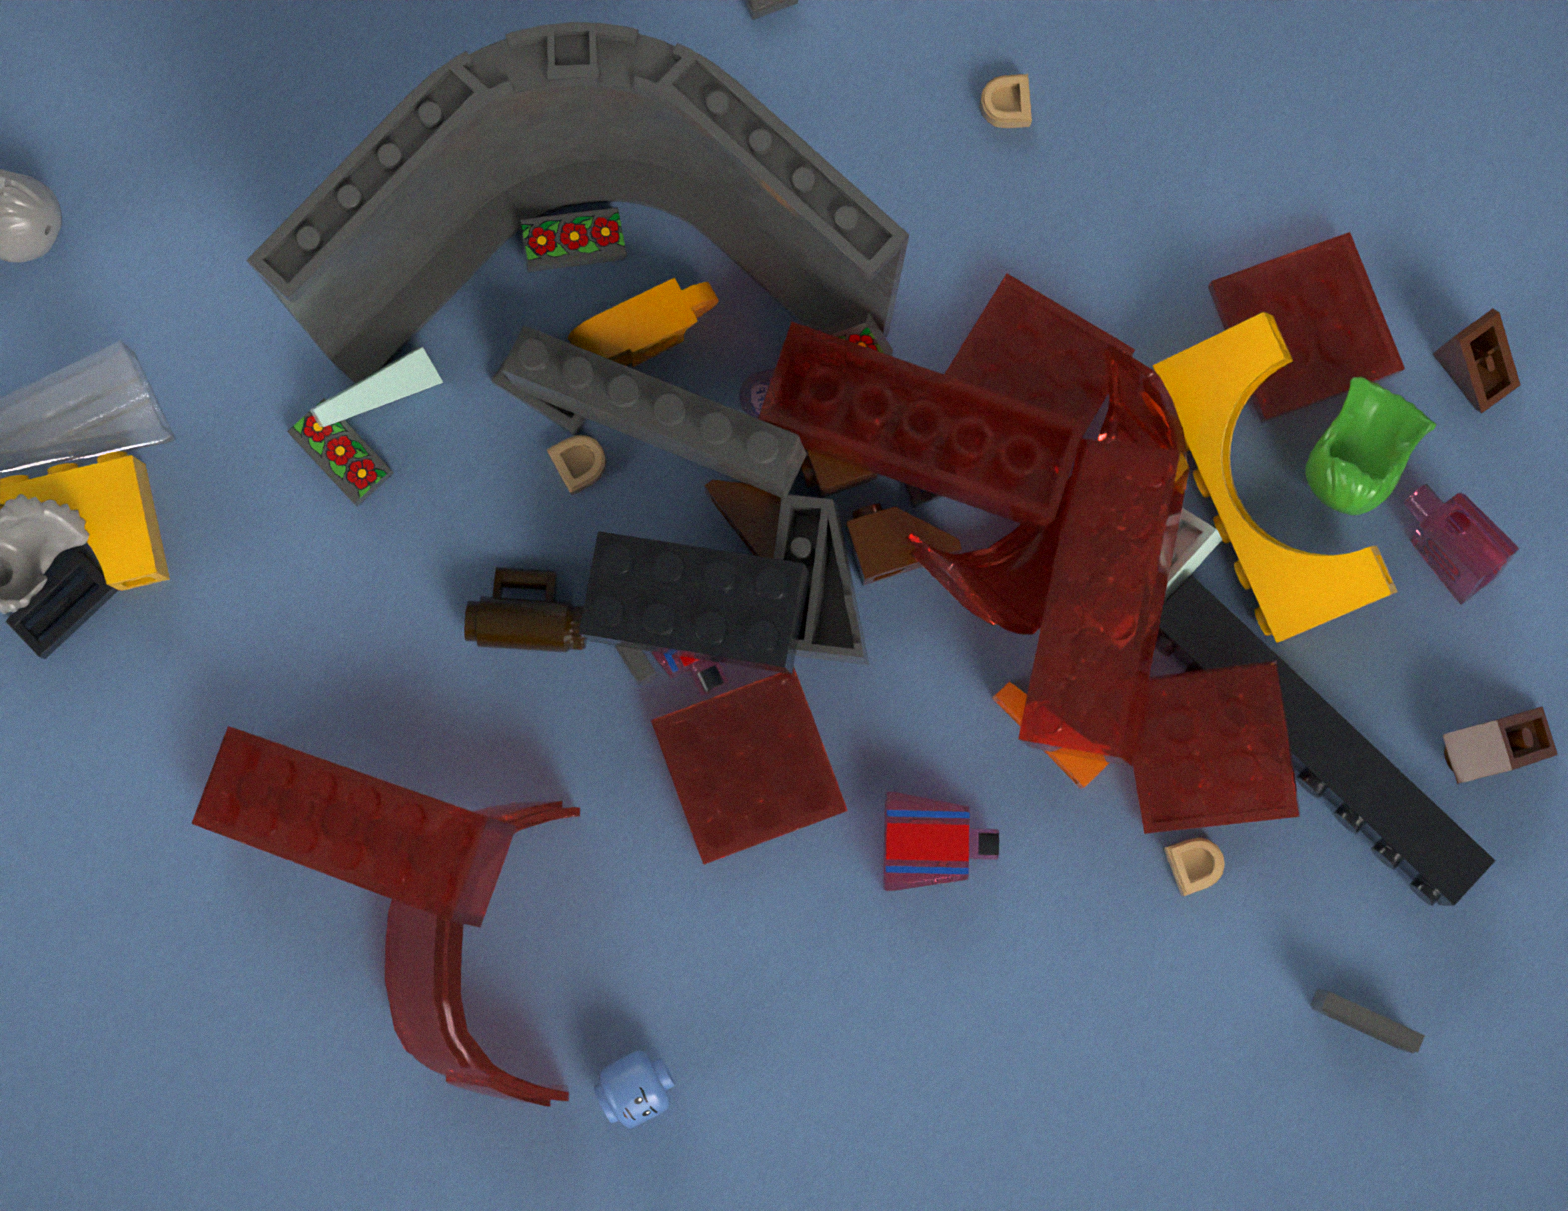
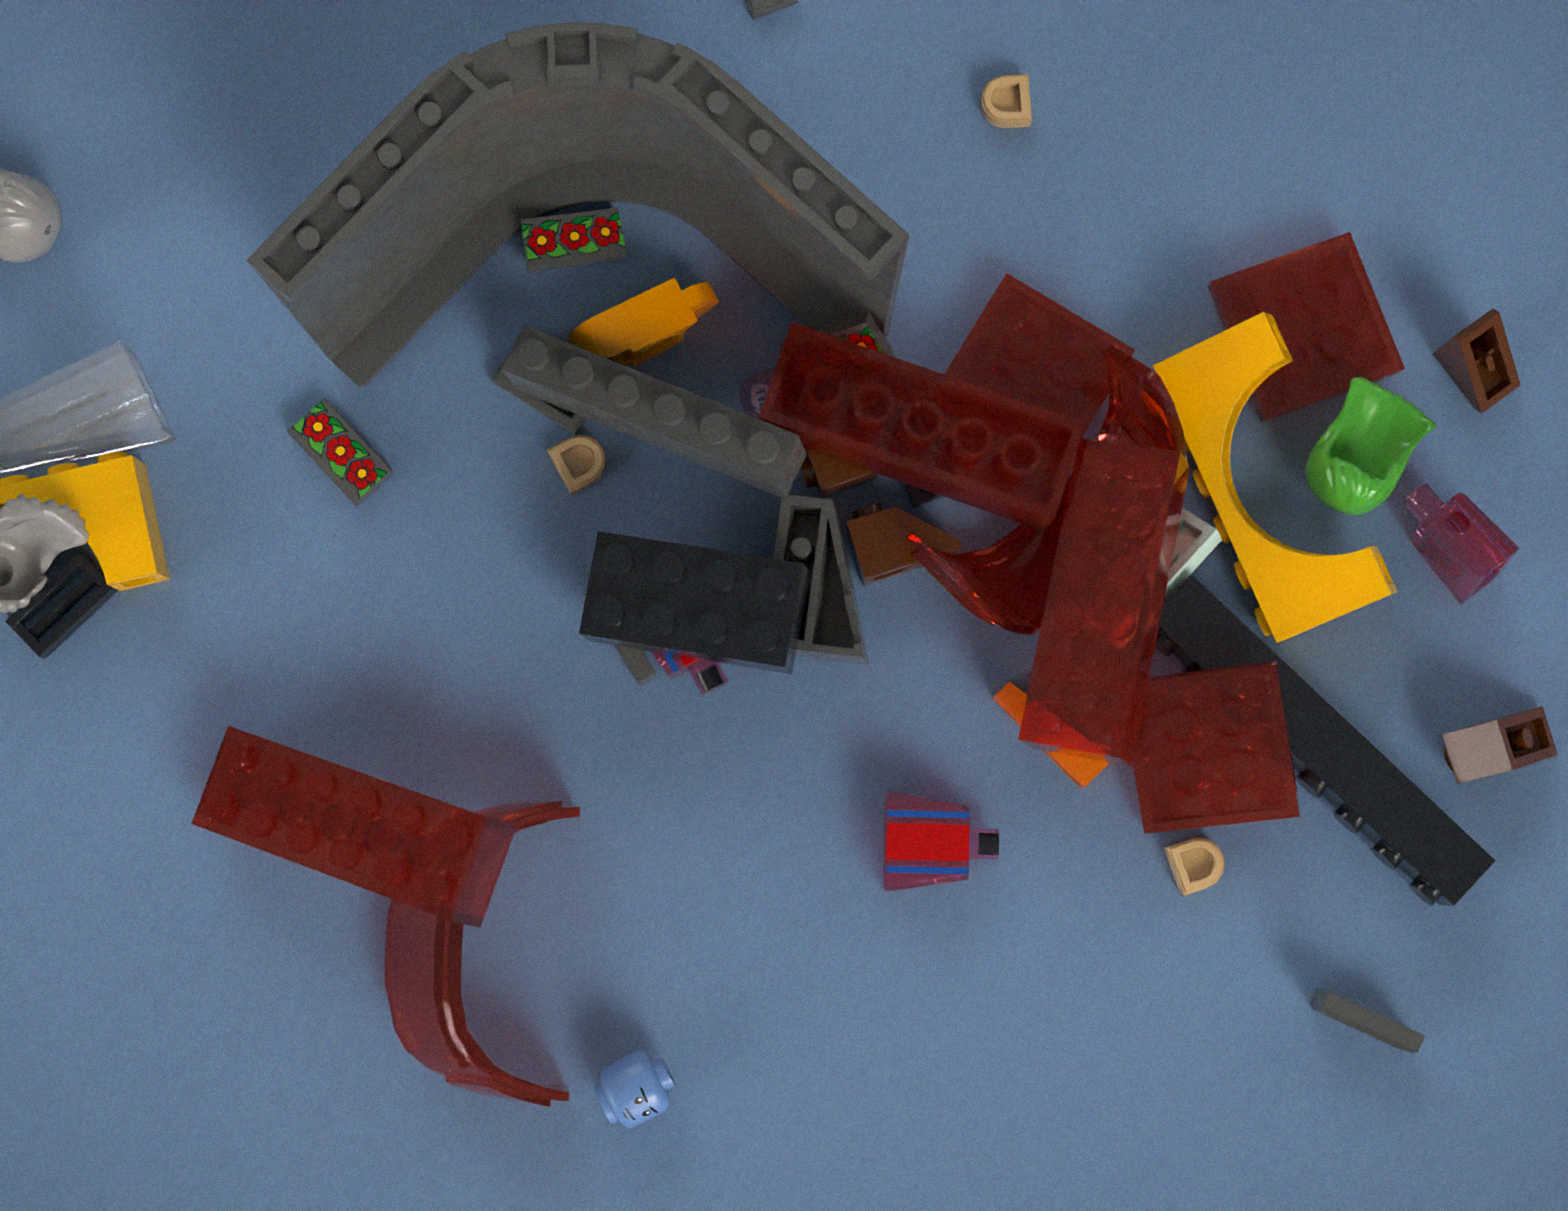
(396, 380): light aqua piece -> none
(524, 622): dark brown piece -> none
(749, 513): reddish brown slope -> none
(749, 766): clear red plate -> none

